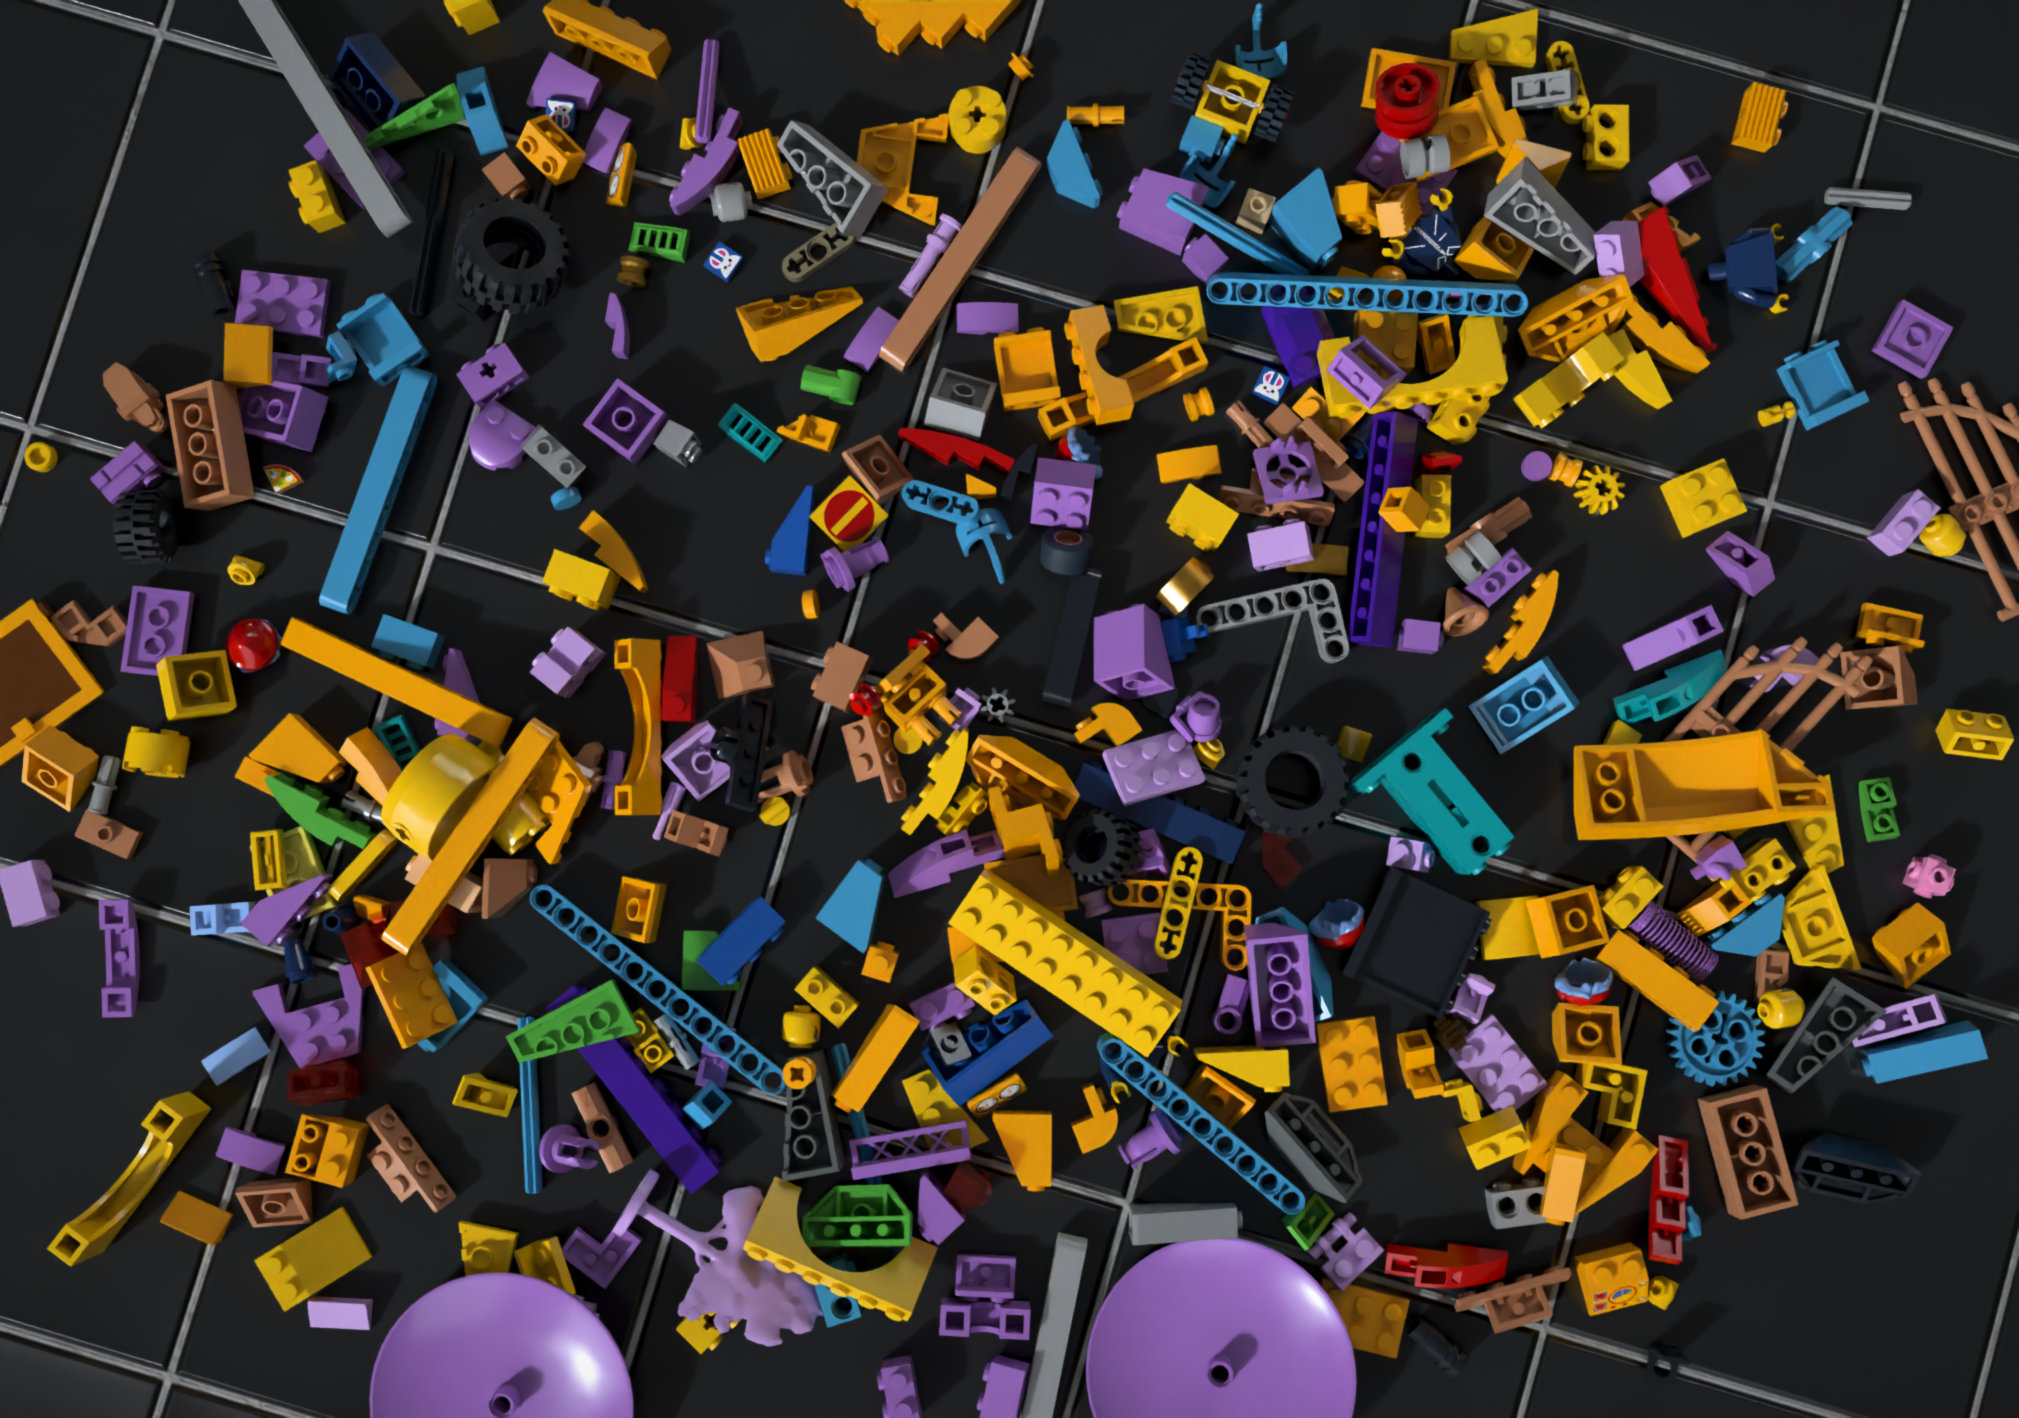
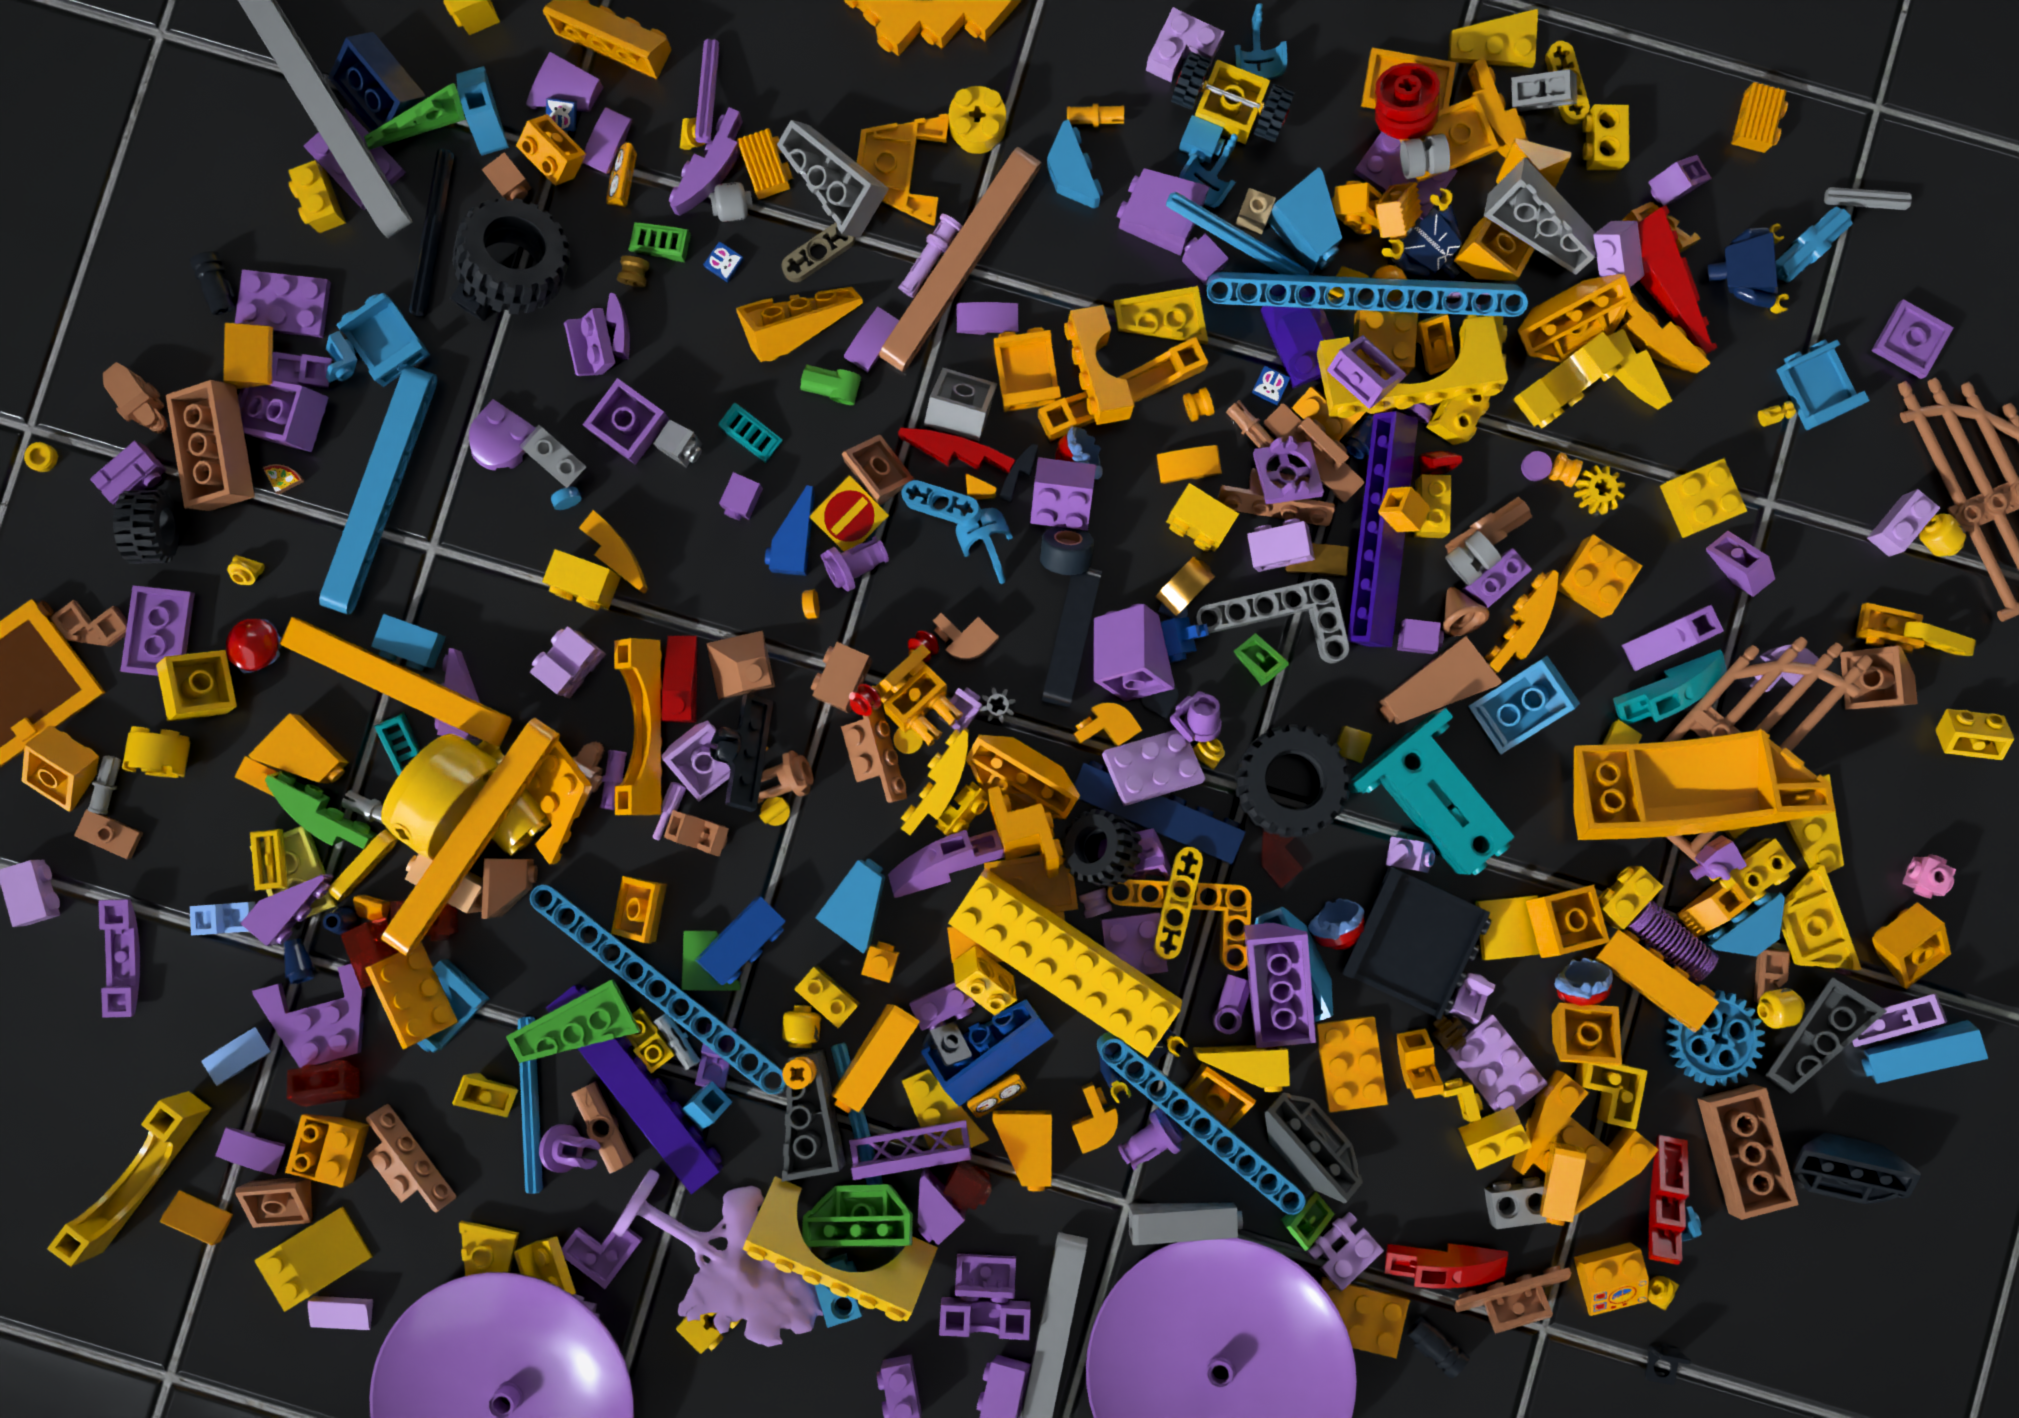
(373, 761): light orange slope -> none
(507, 371): medium lavender brick -> none
(590, 343): none -> medium lavender bracket
(740, 497): none -> medium lavender brick
(812, 432): light orange slope -> none
(1021, 66): light orange plate -> none
(1176, 40): none -> lavender brick
(1260, 659): none -> bright green slope
(1444, 680): none -> nougat slope
(1598, 576): none -> light orange brick
(1877, 809): bright green slope -> none
(1940, 638): none -> yellow beam

